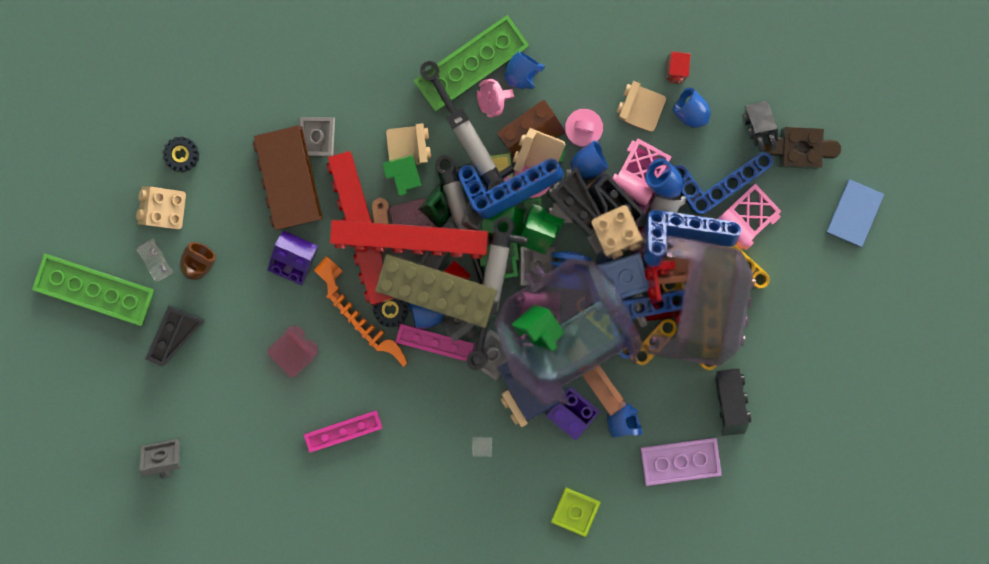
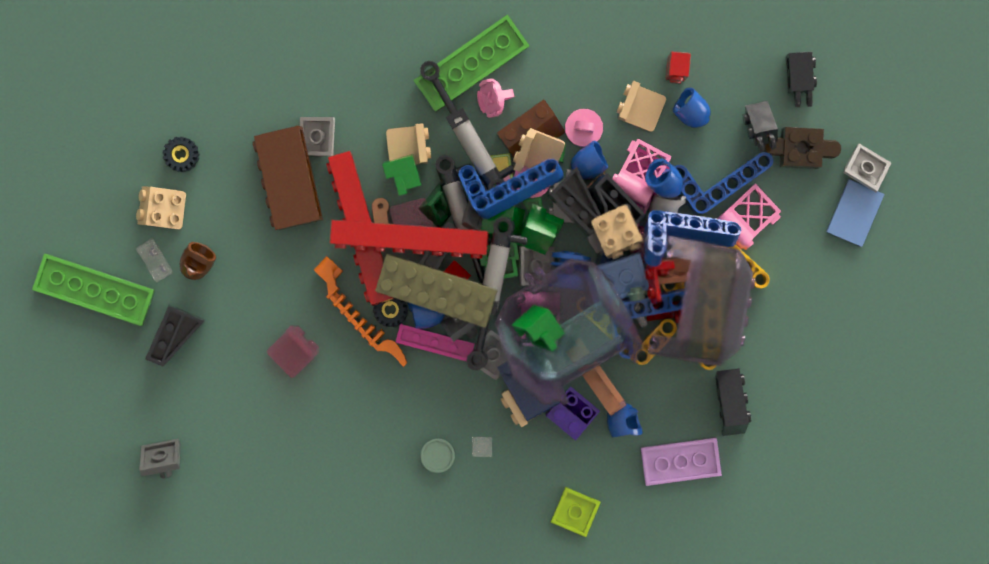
(292, 257): dark purple slope -> none
(343, 431): dark pink plate -> none
(437, 455): none -> sand green piece
(522, 70): blue piece -> none
(636, 294): none -> sand green plate
(801, 76): none -> black hinge
(867, 167): none -> light grey slope

